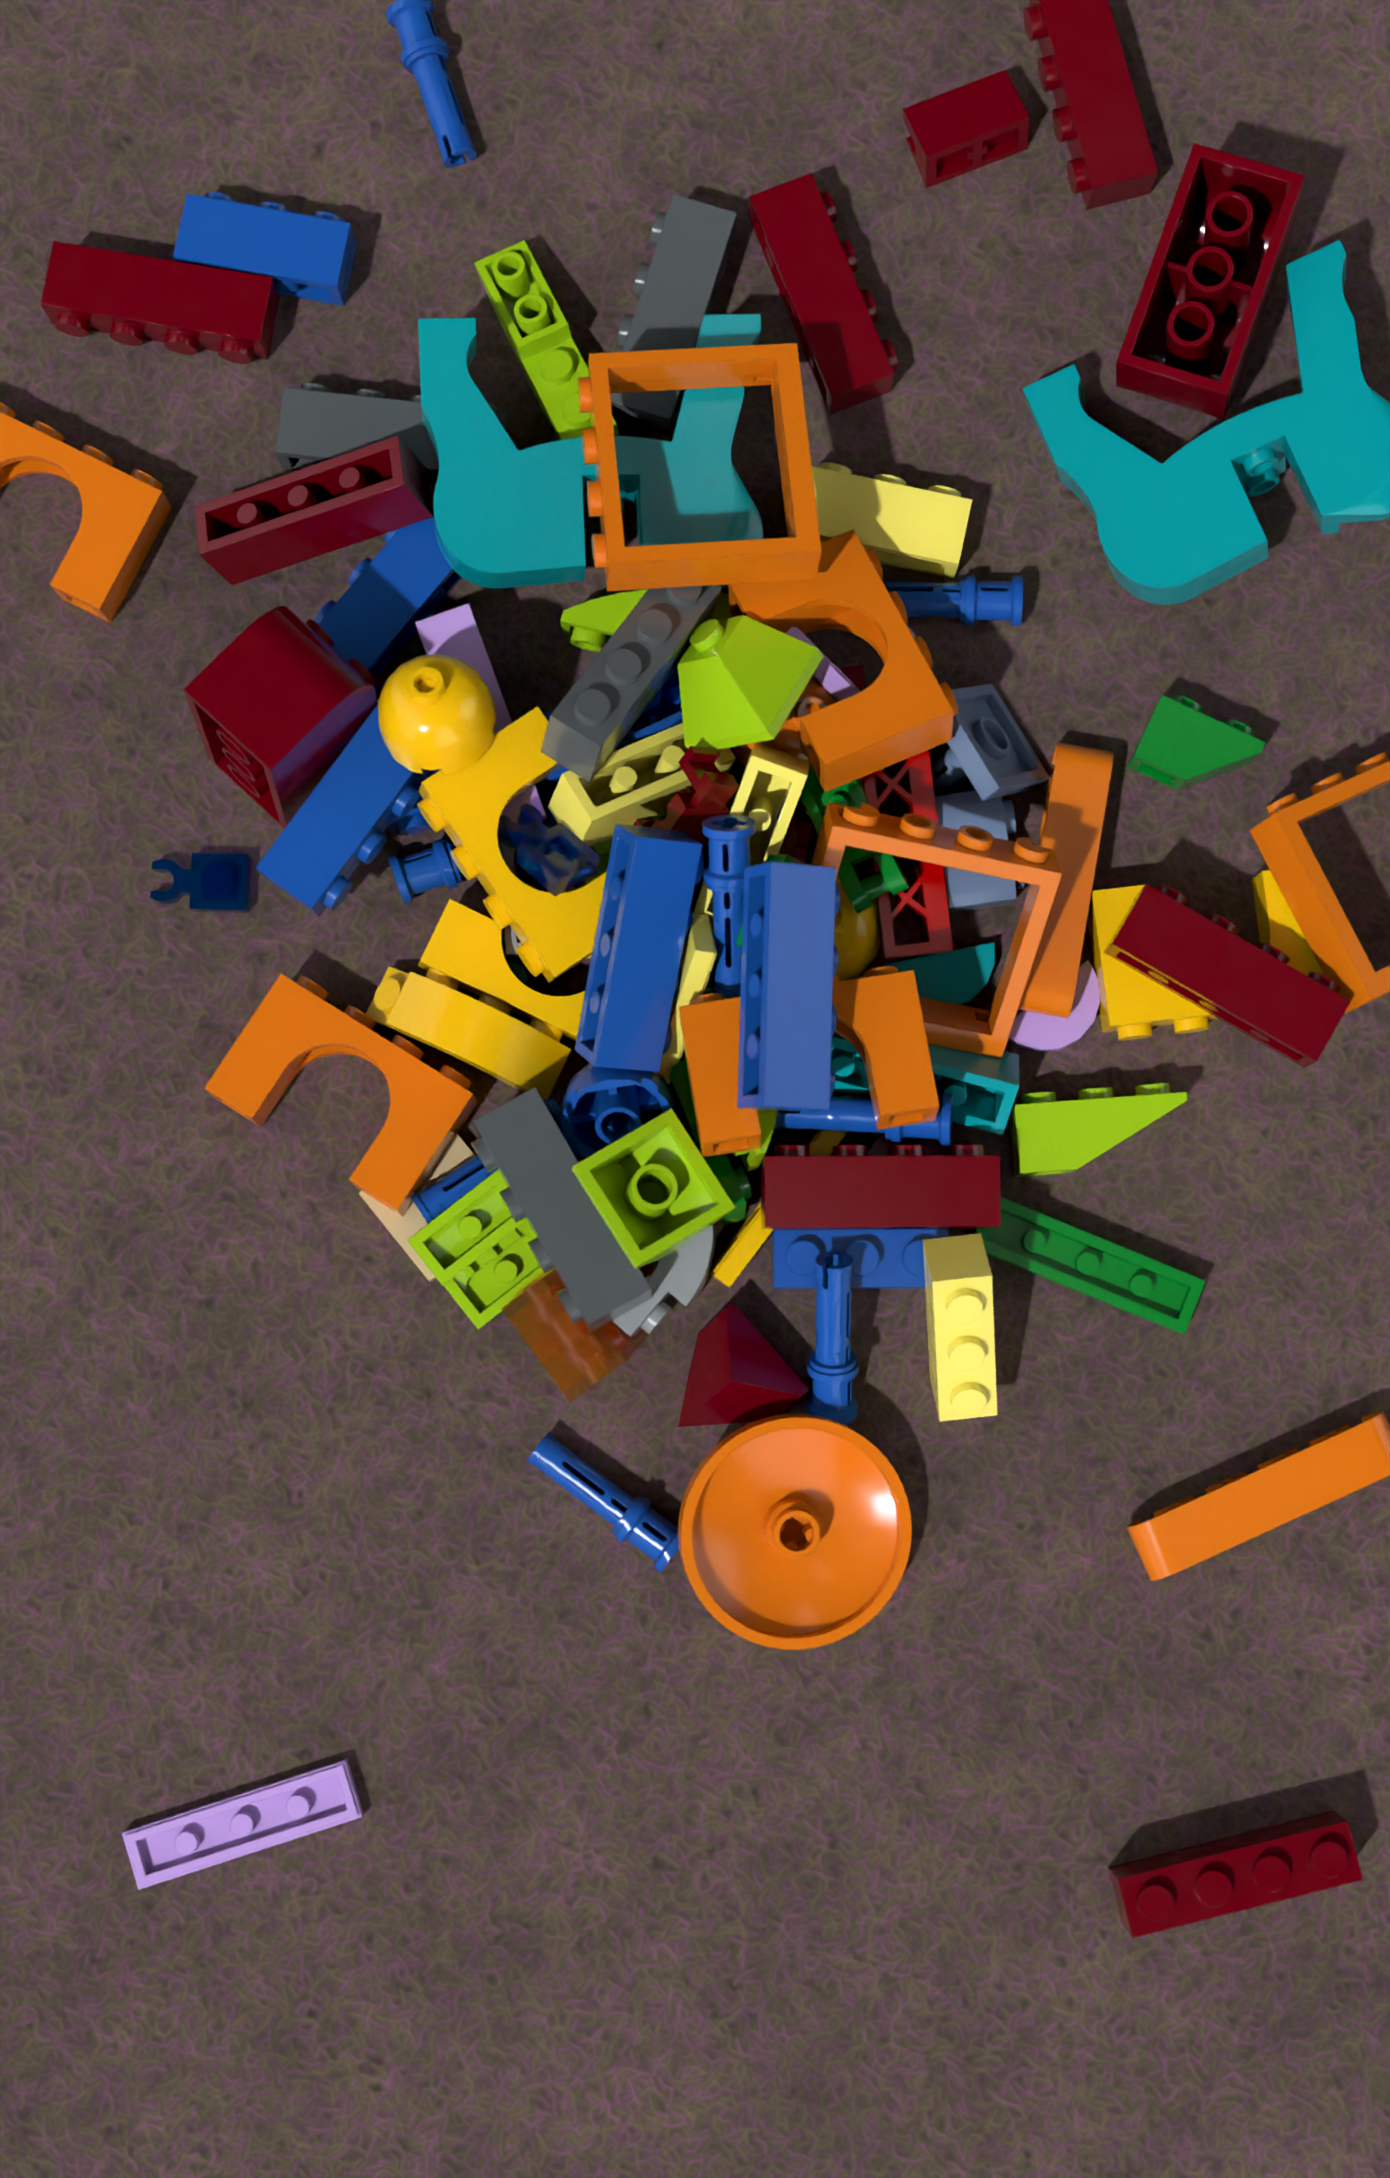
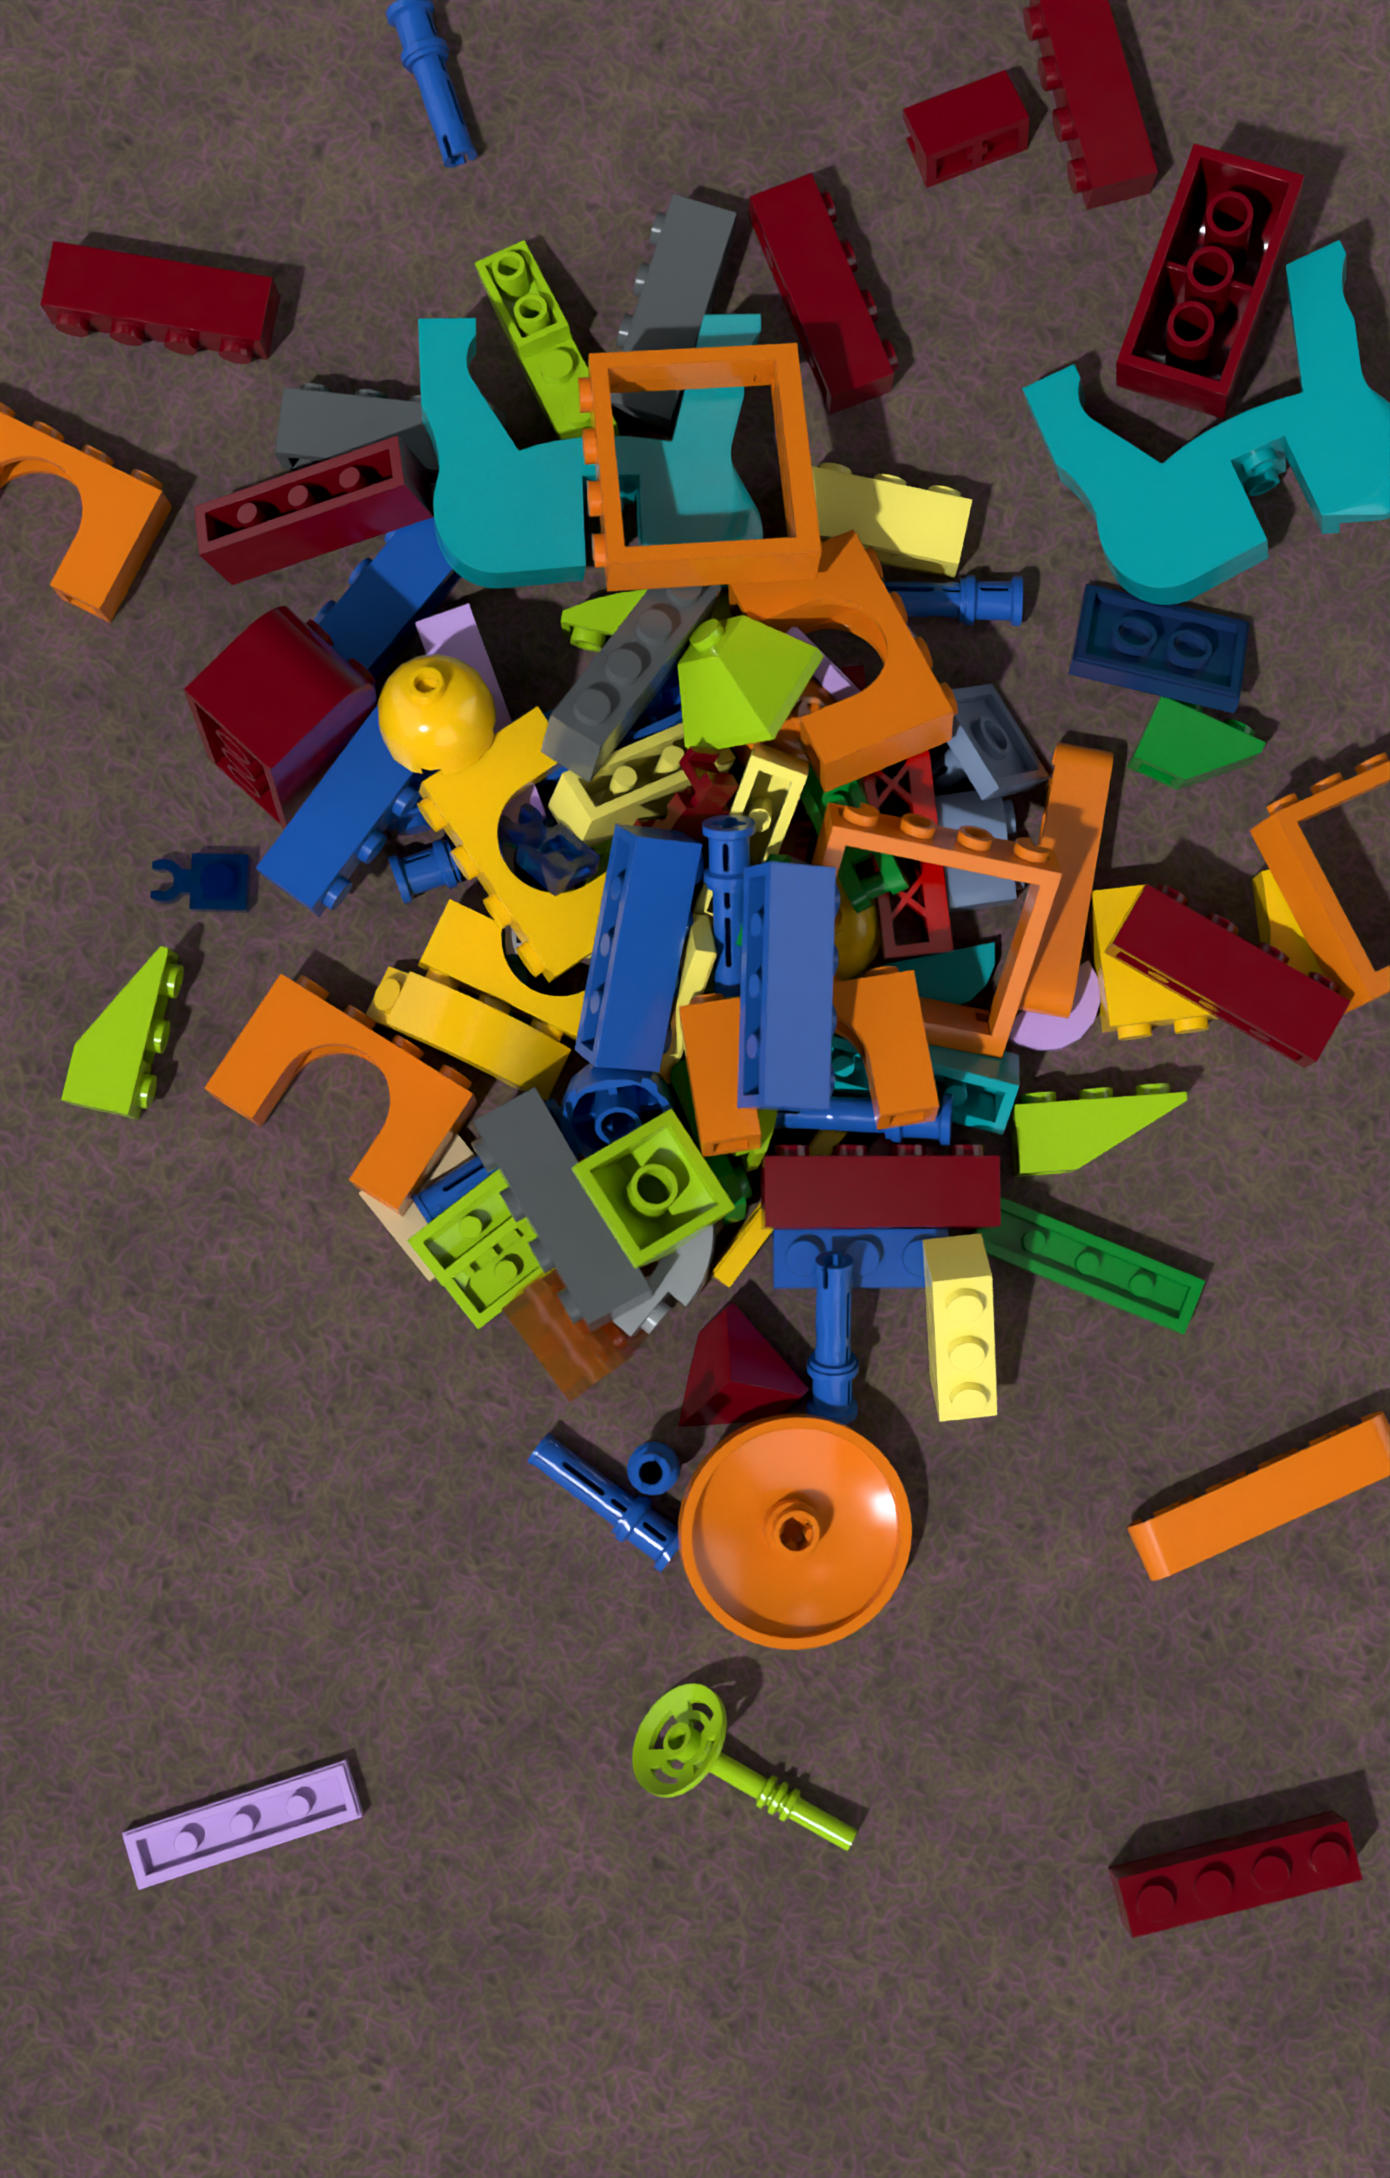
(117, 1051): none -> lime slope
(299, 251): blue brick -> none
(653, 1452): none -> blue pin
(697, 1751): none -> lime dish
(1159, 649): none -> dark blue tile

